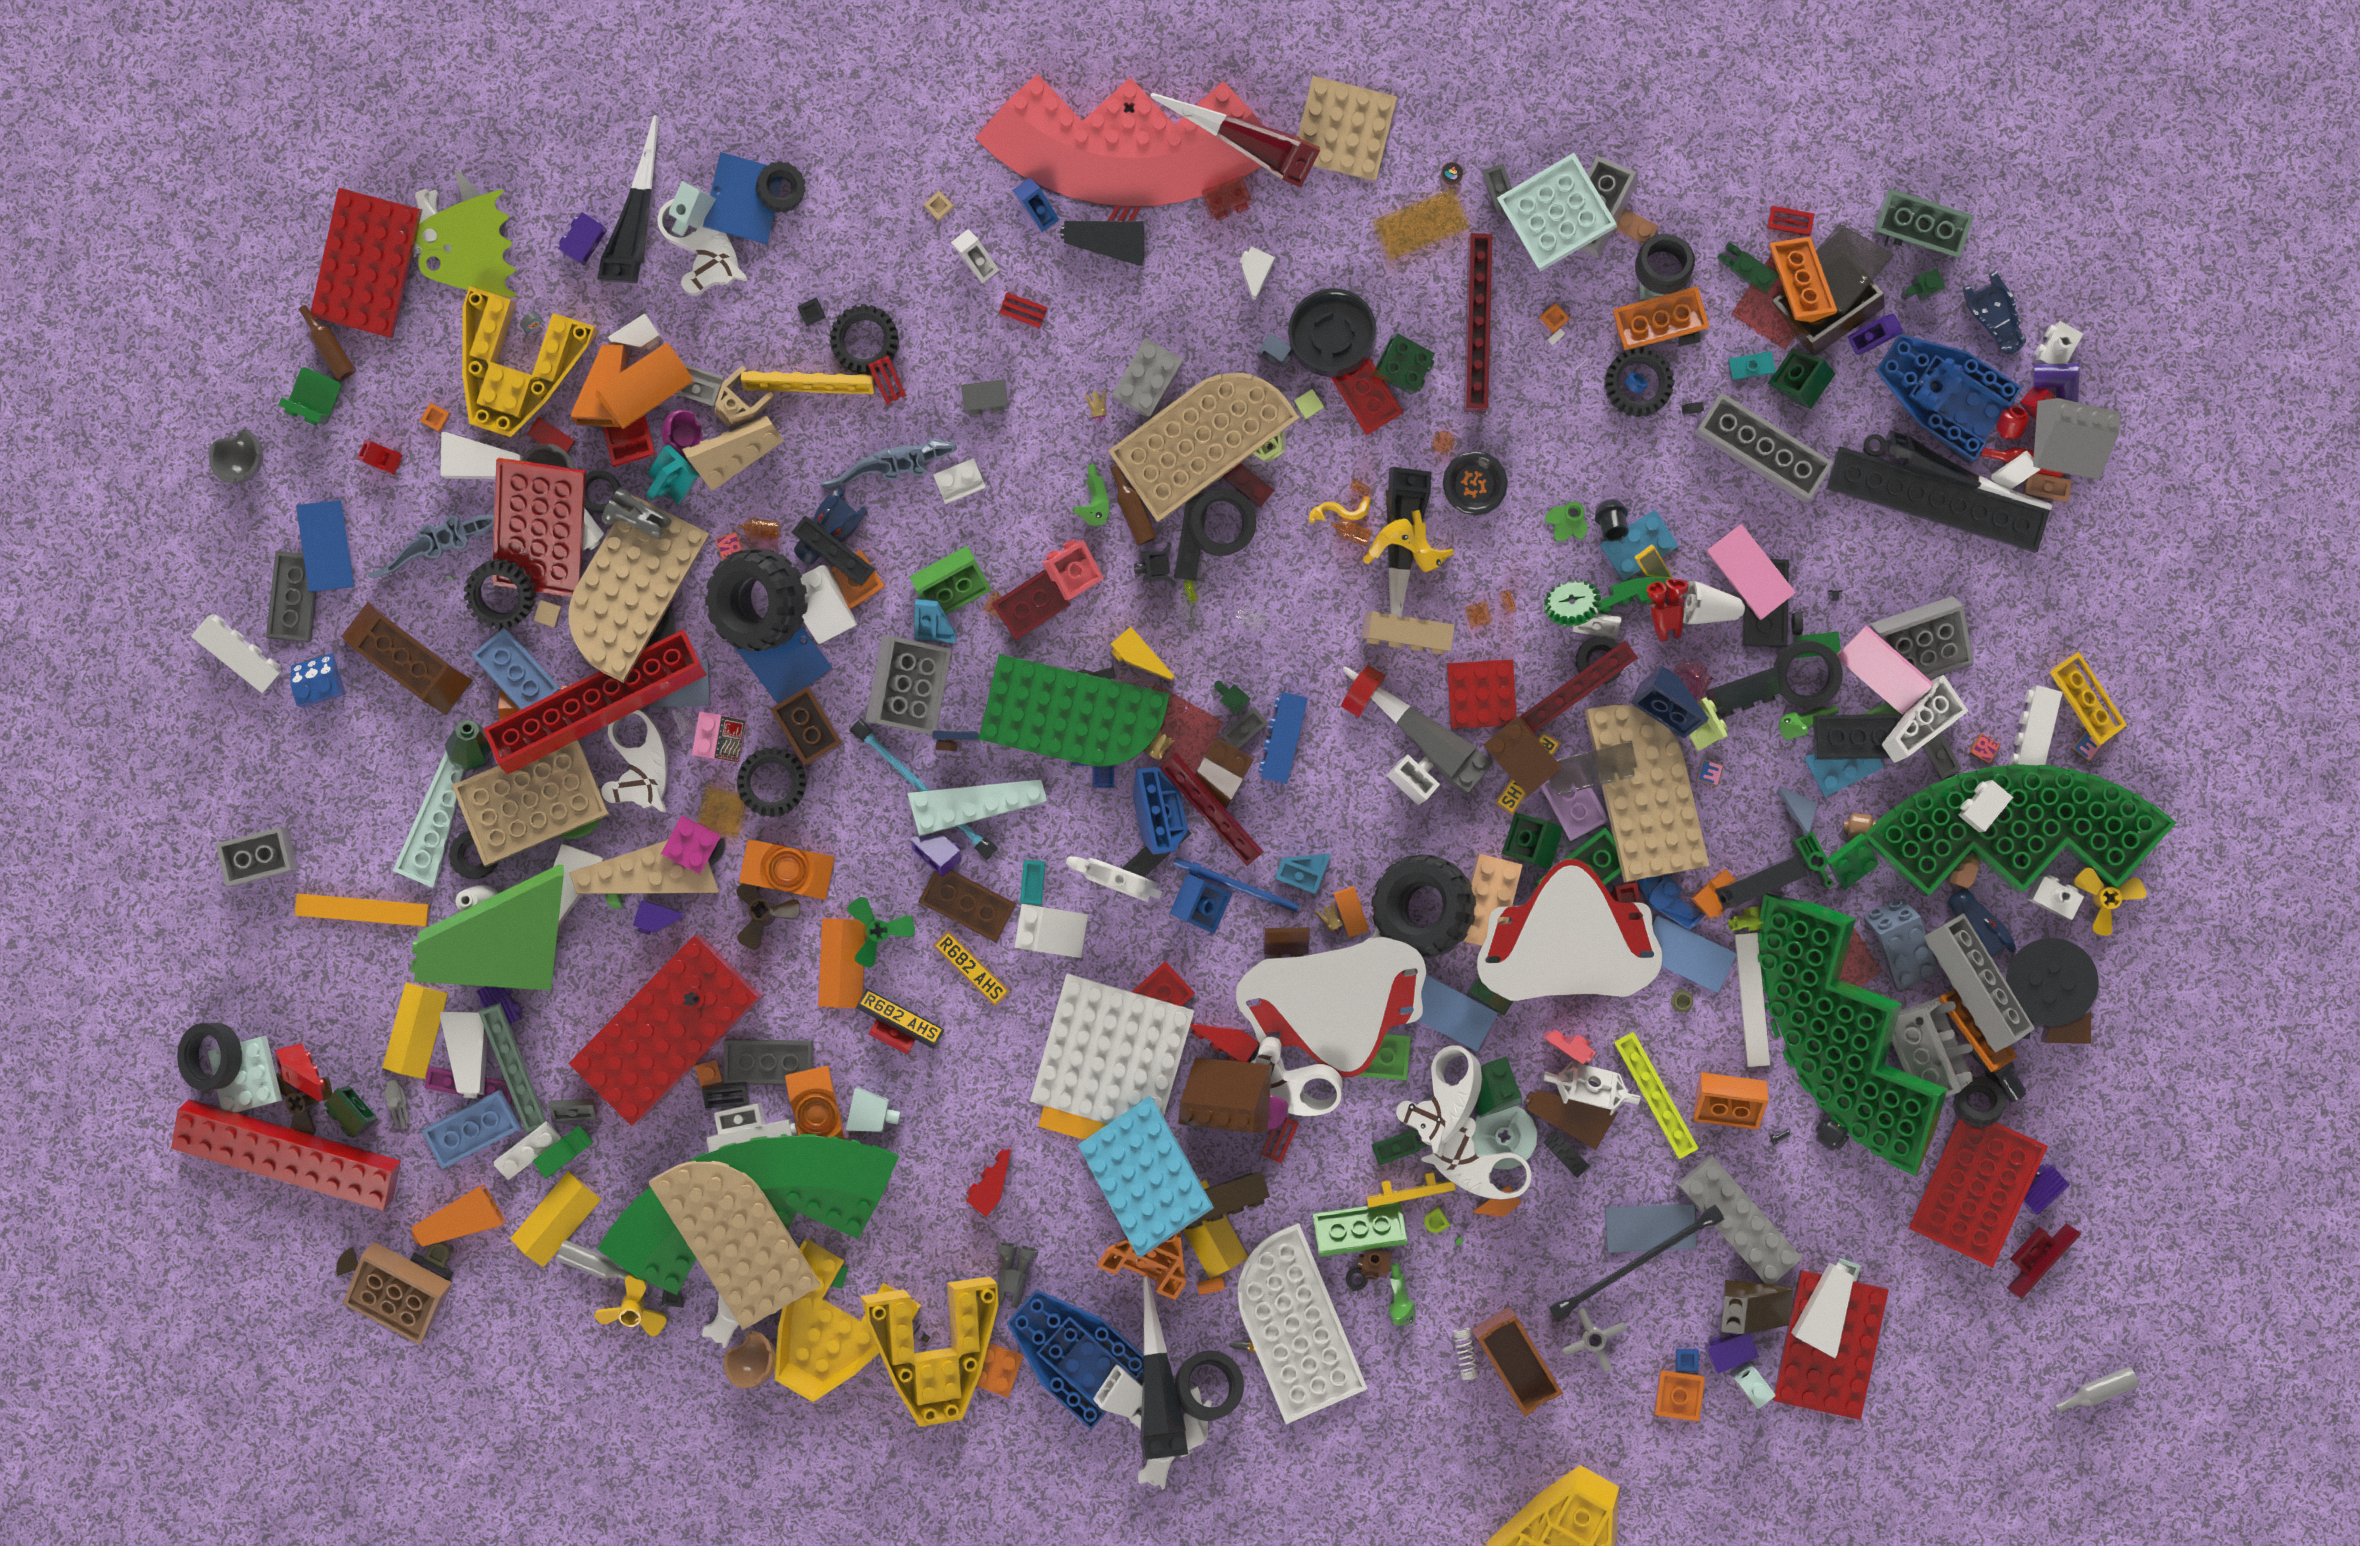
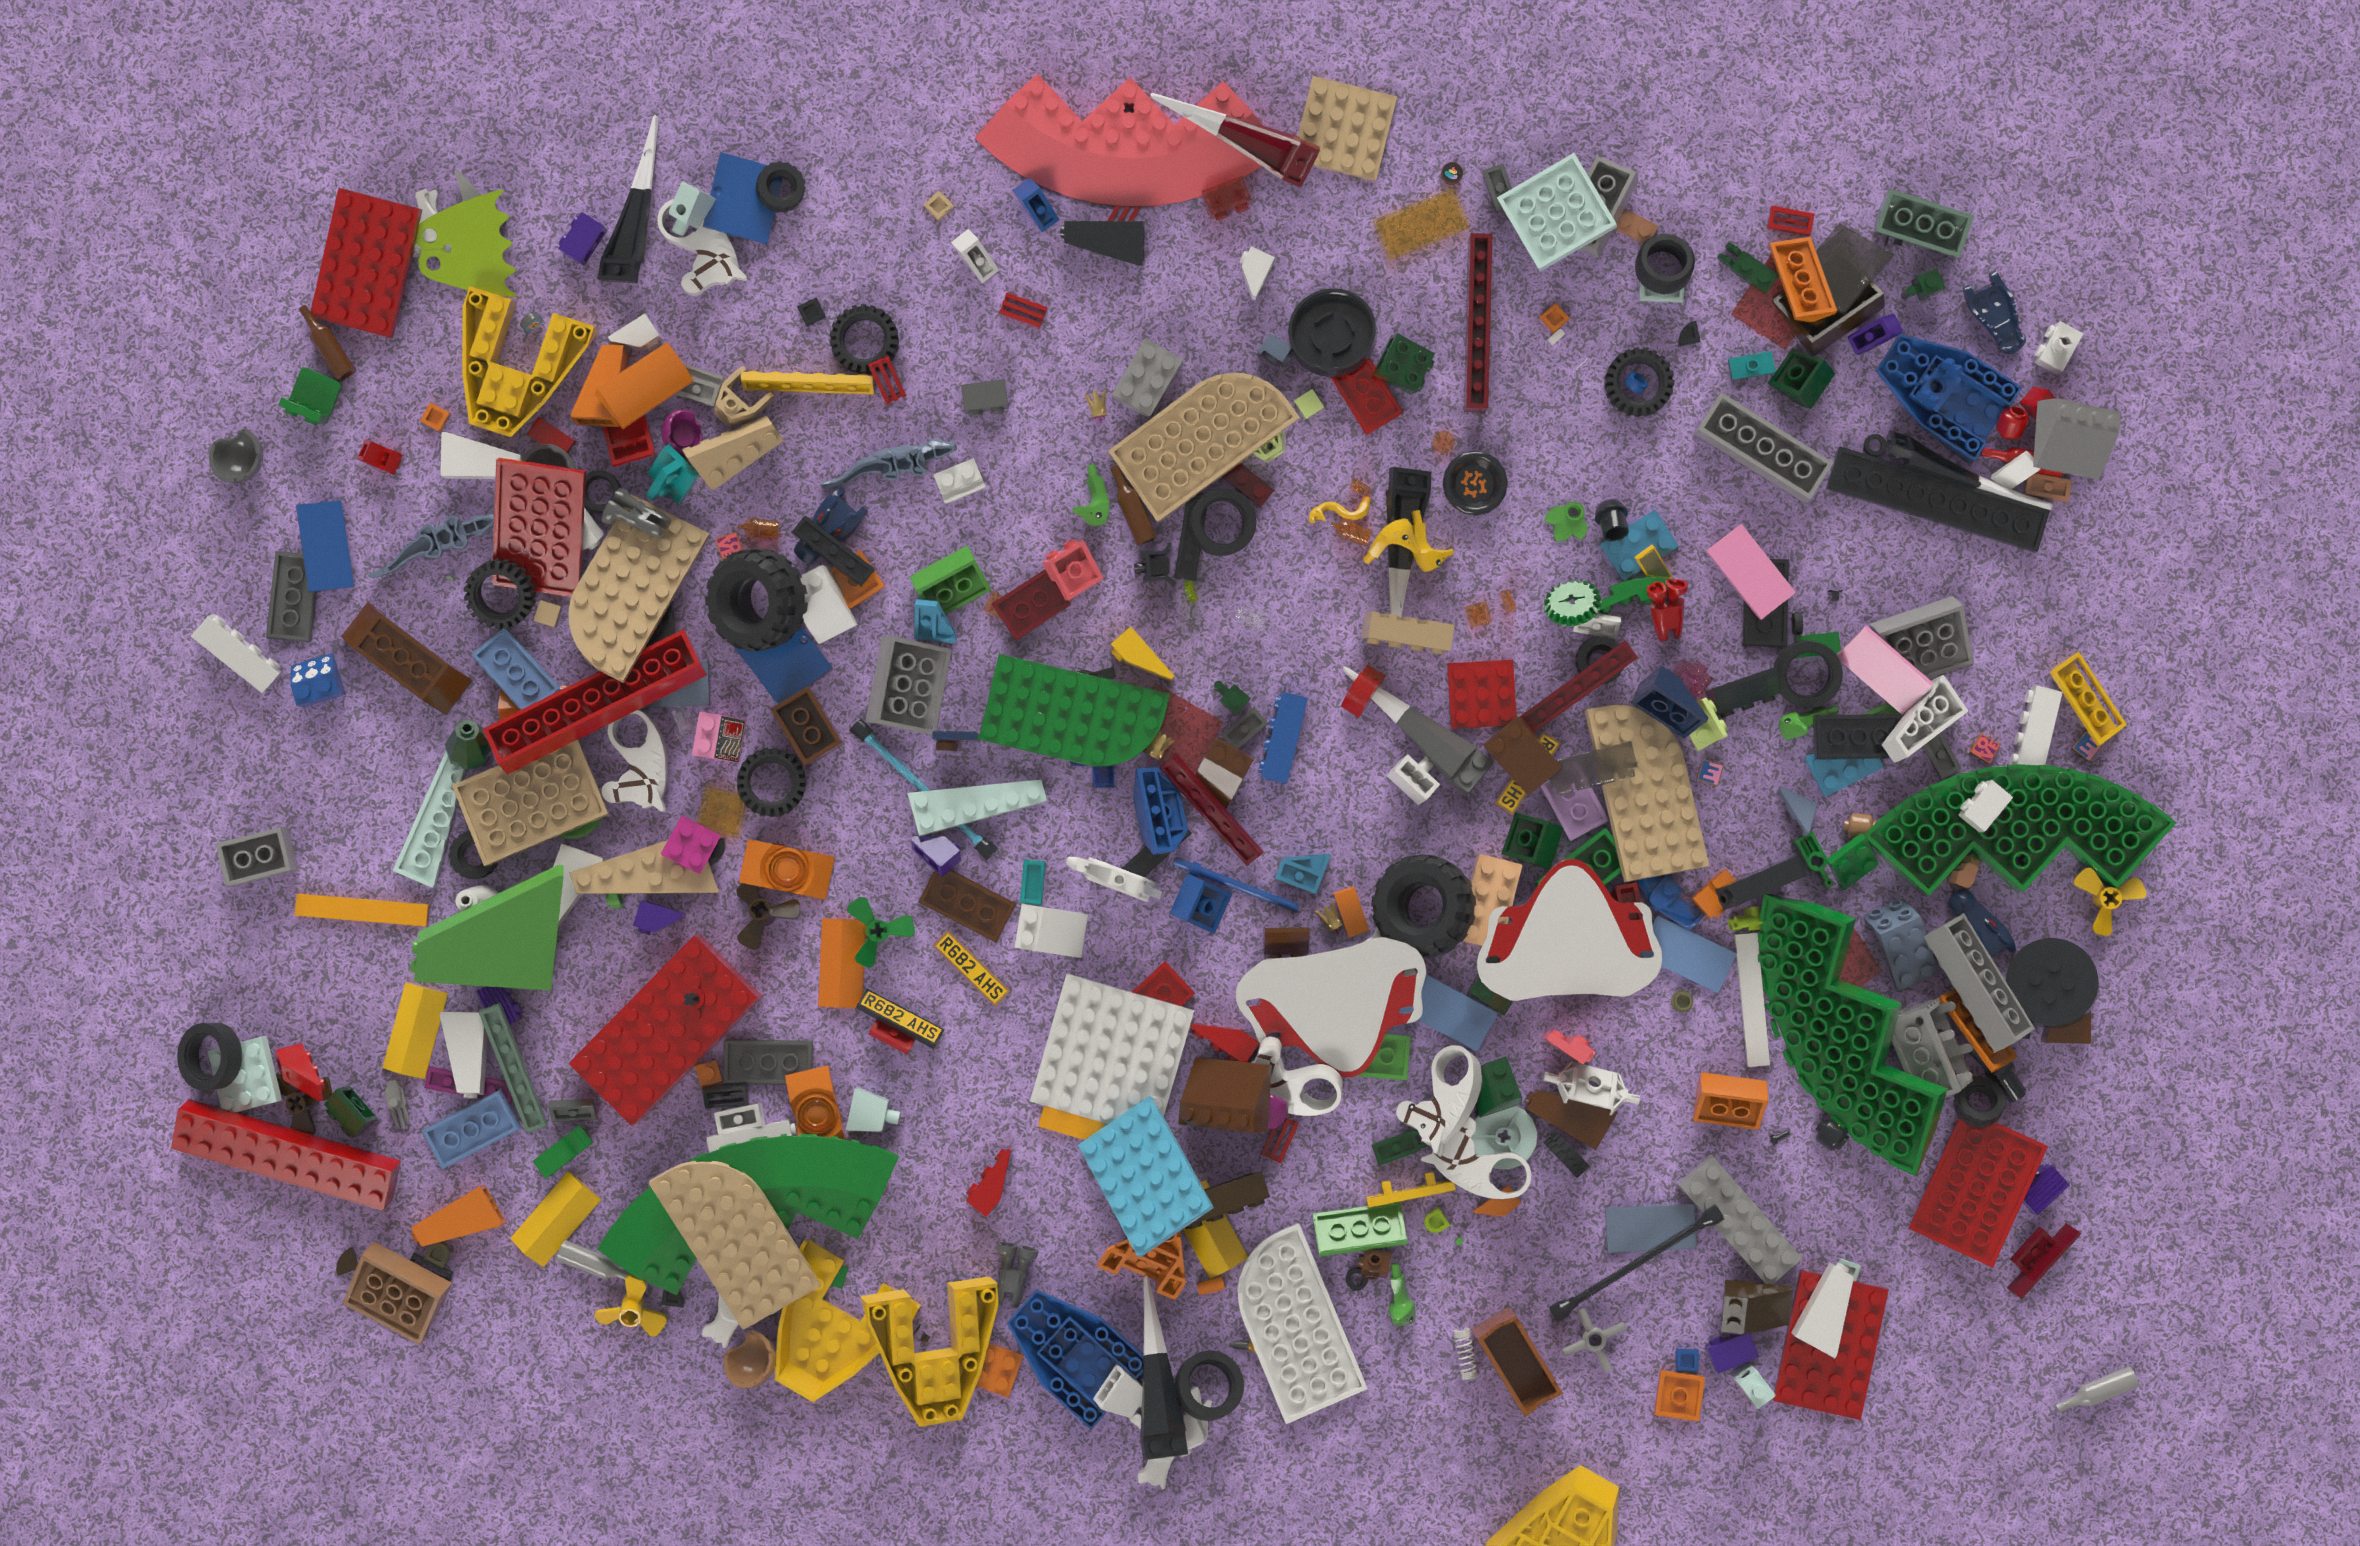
(527, 1150): white plate -> none
(1655, 1095): neon yellow plate -> none
(1660, 318): orange slope -> none
(1692, 408): black piece -> none
(1710, 605): white cone -> none
(2056, 897): white brick -> none
(2062, 376): dark purple brick -> none

